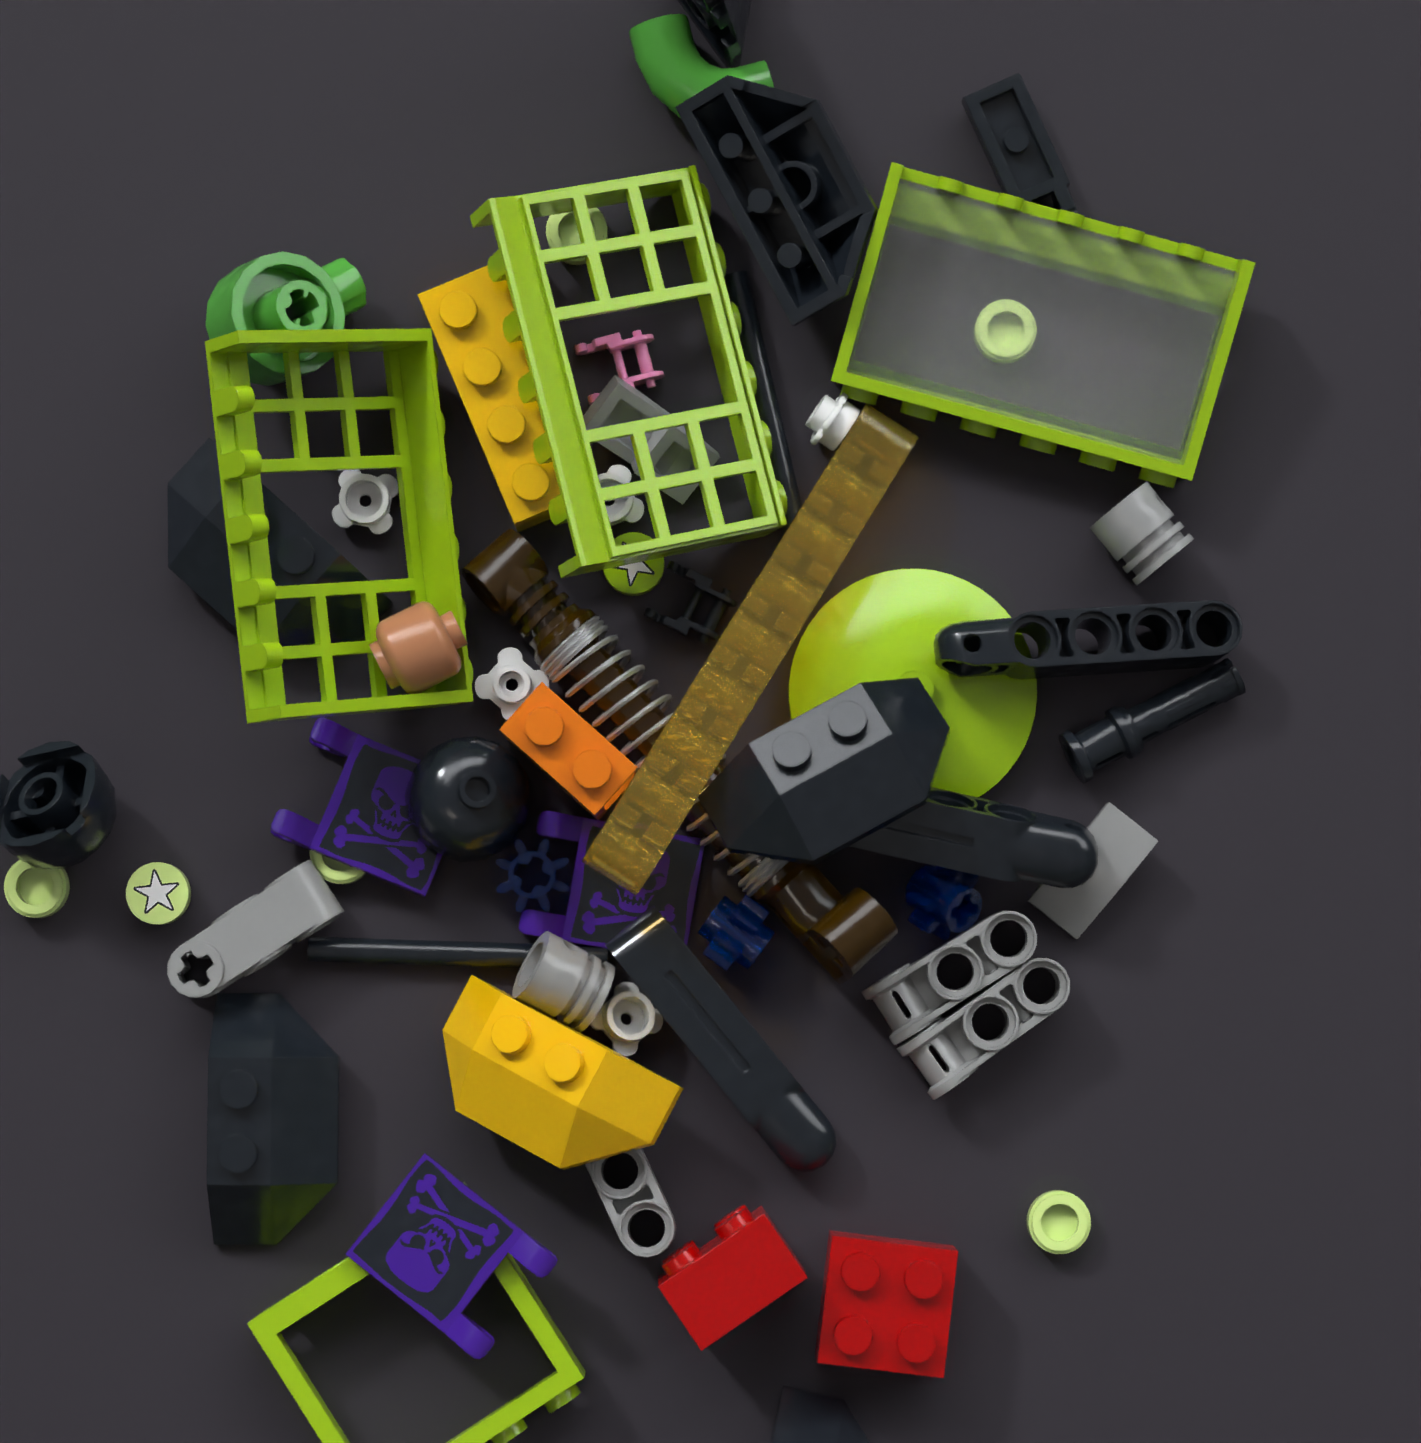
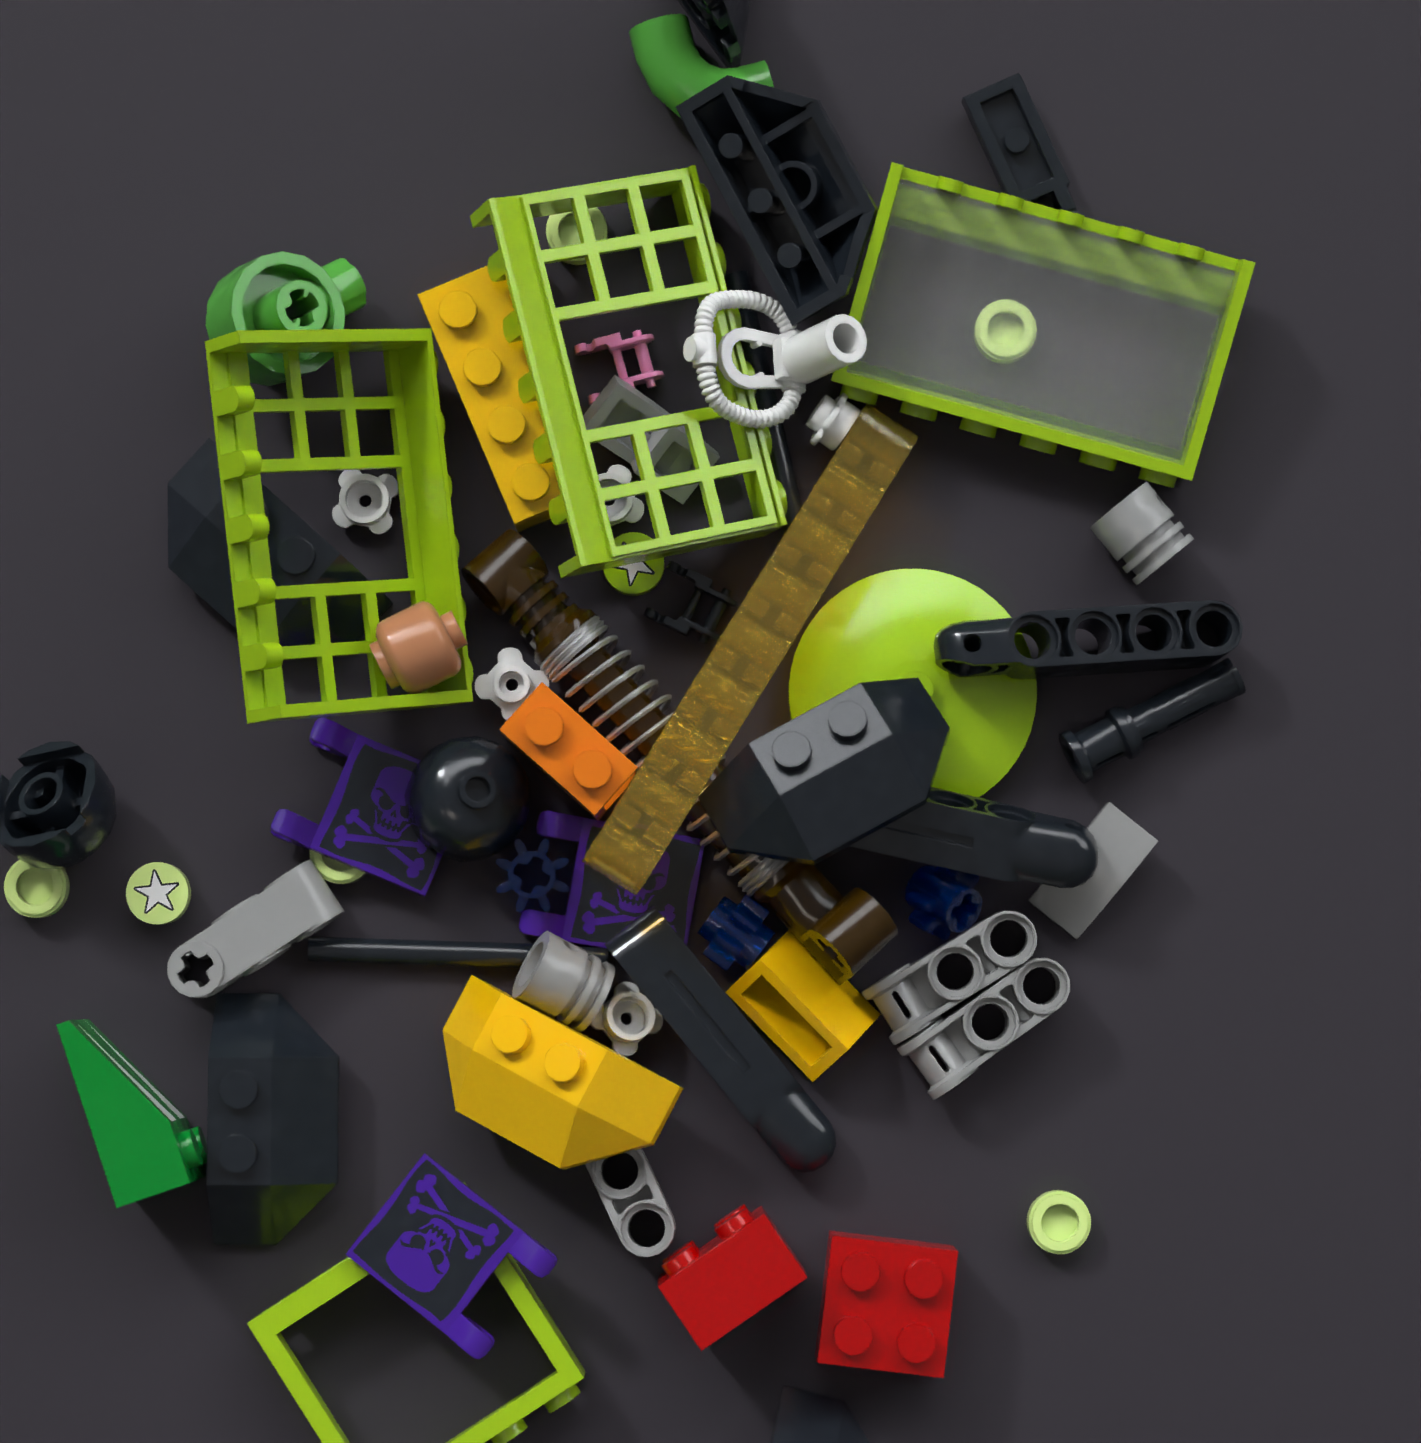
(134, 1125): none -> green slope
(797, 355): none -> white piece
(802, 1006): none -> yellow brick

